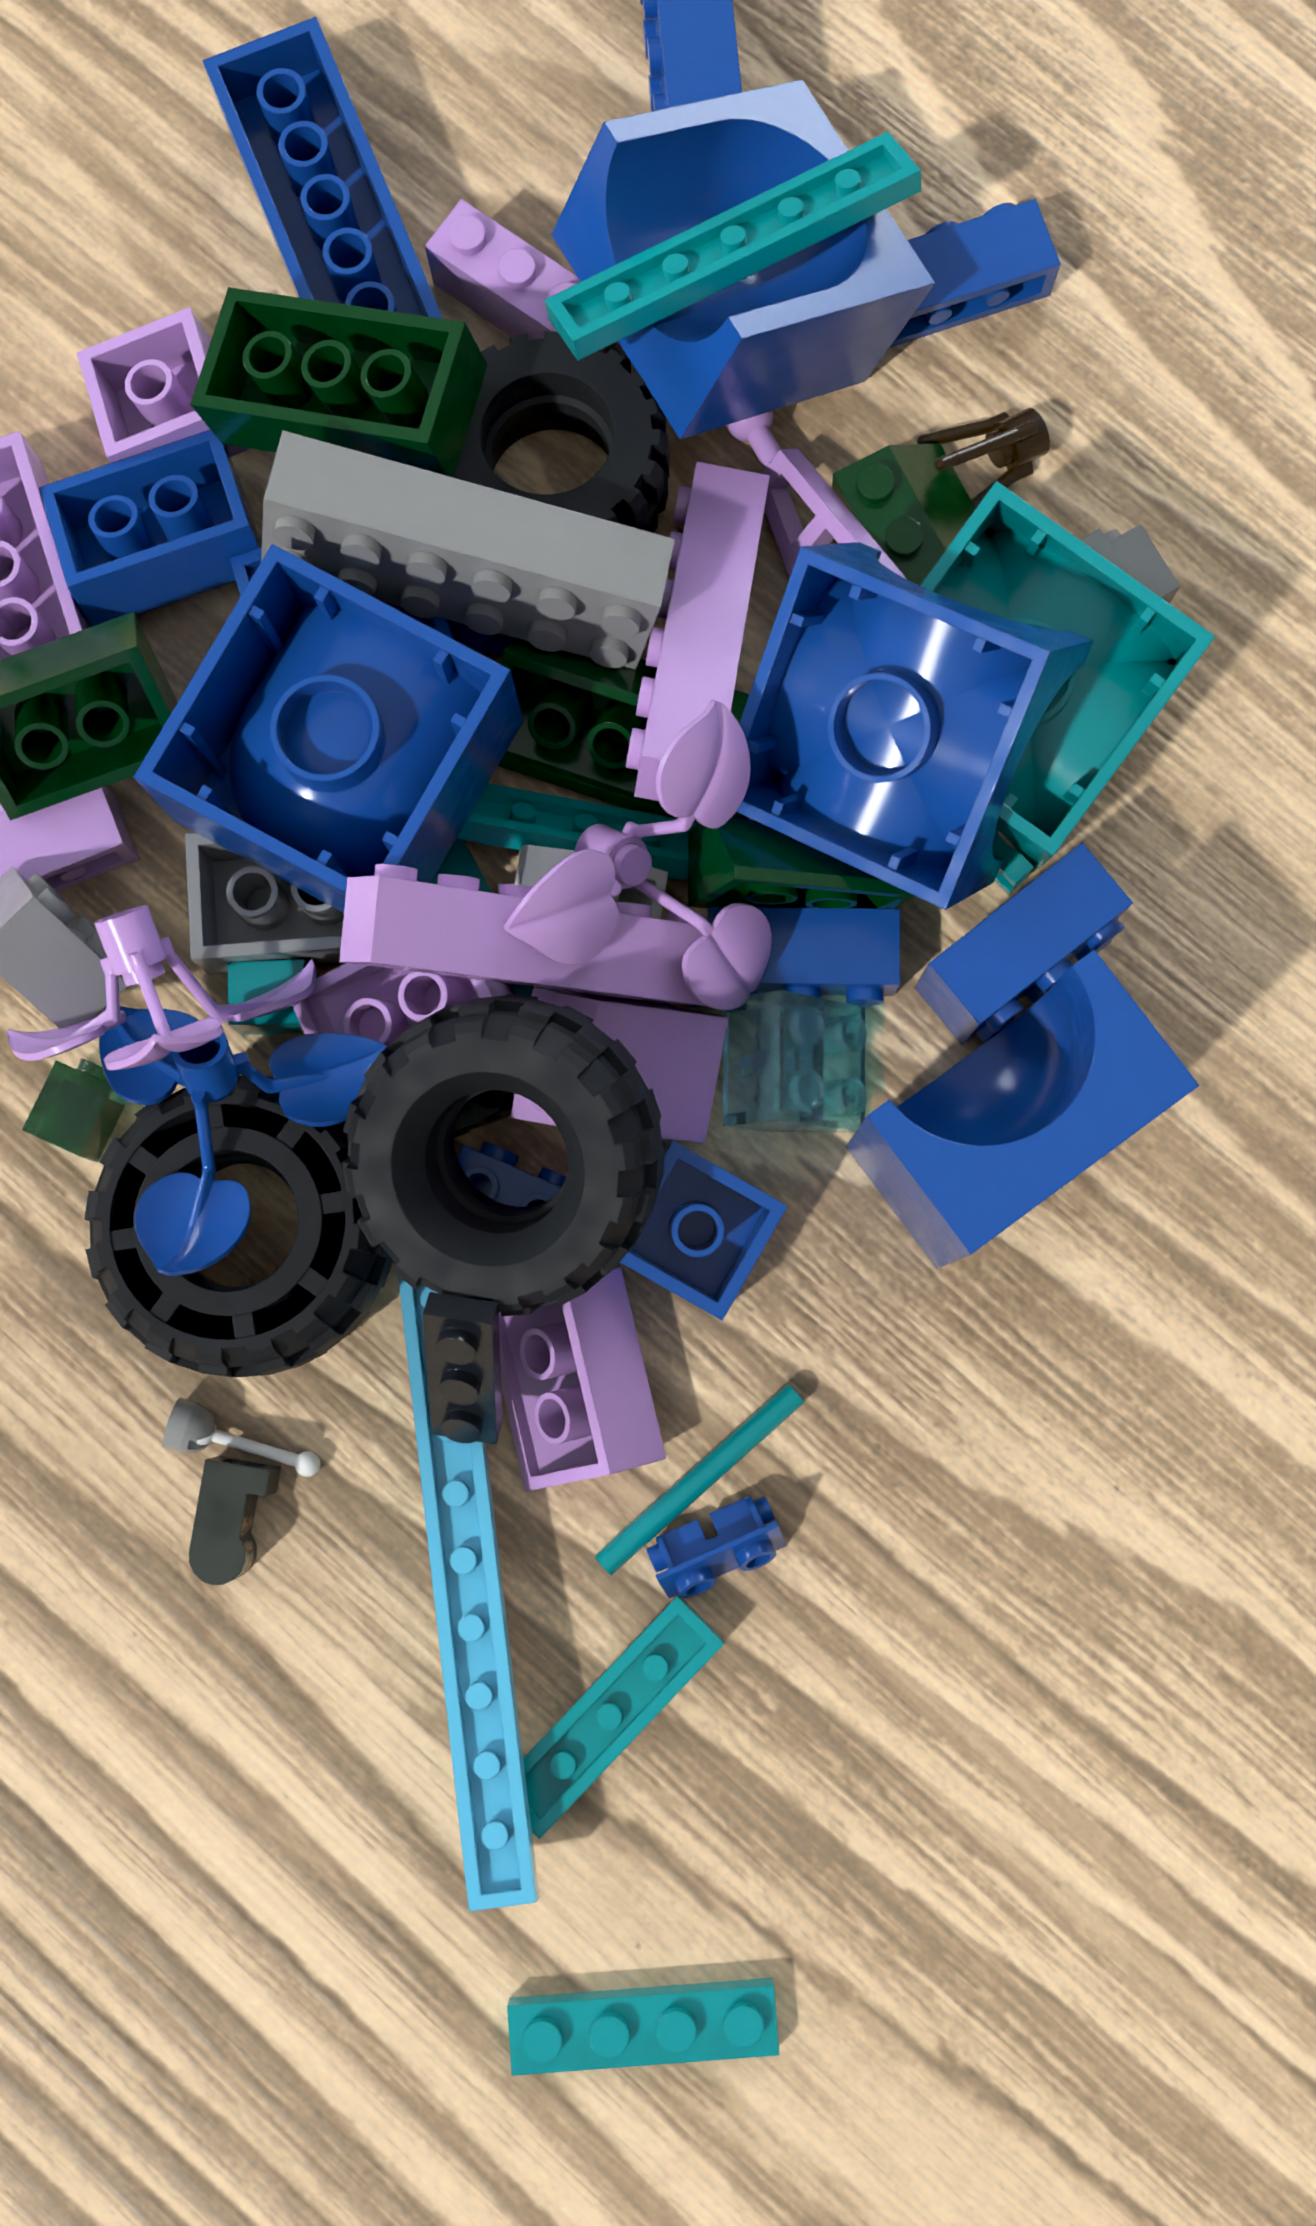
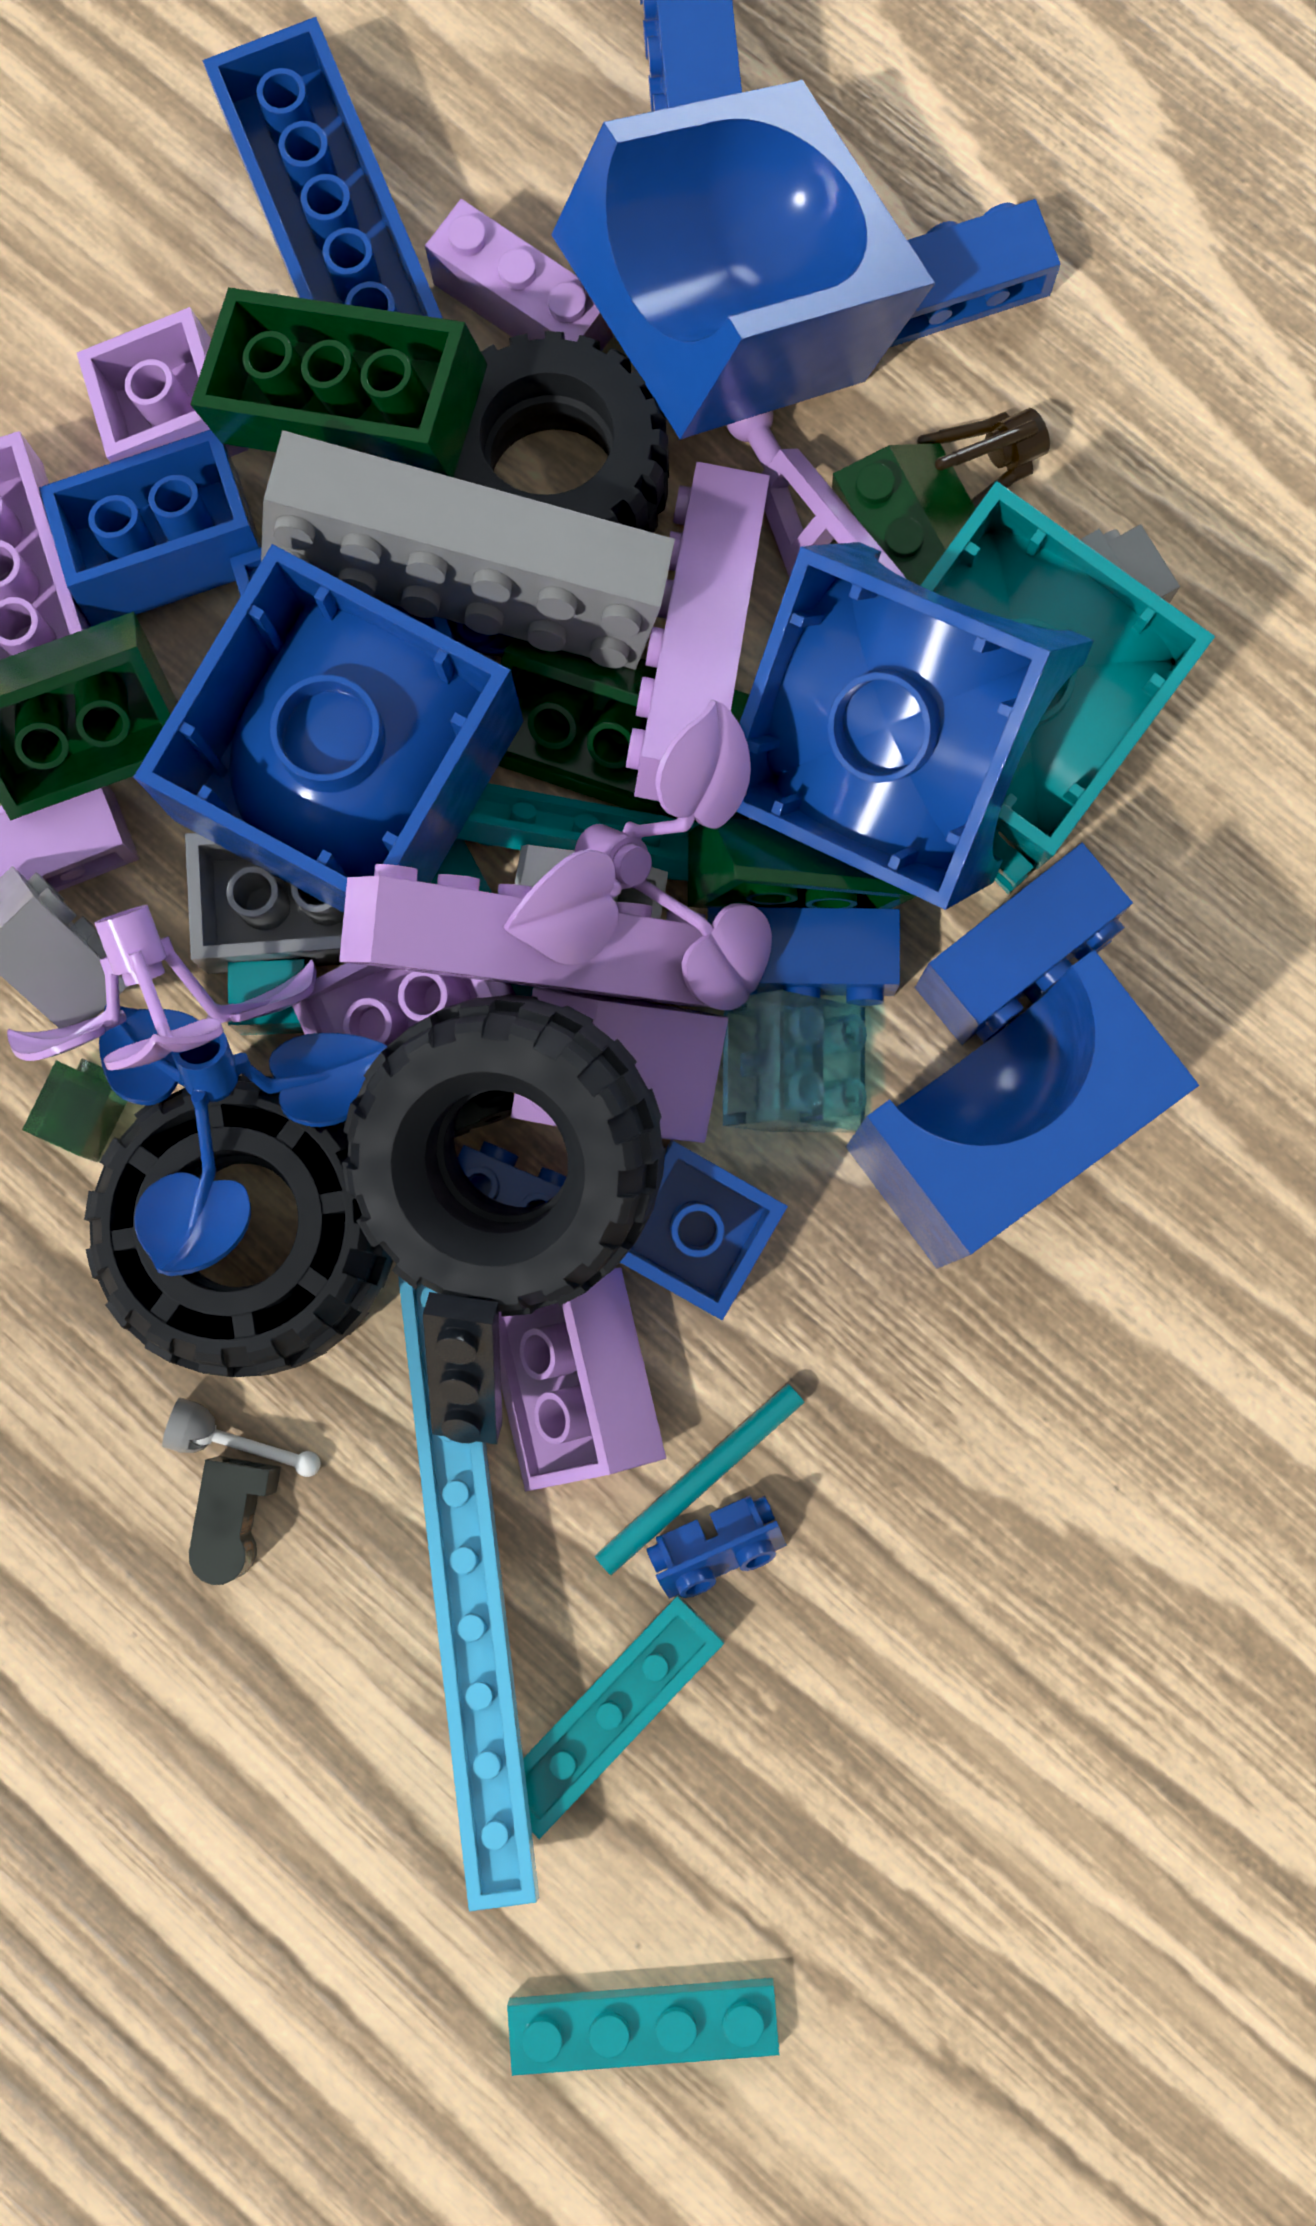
(733, 245): teal plate -> none

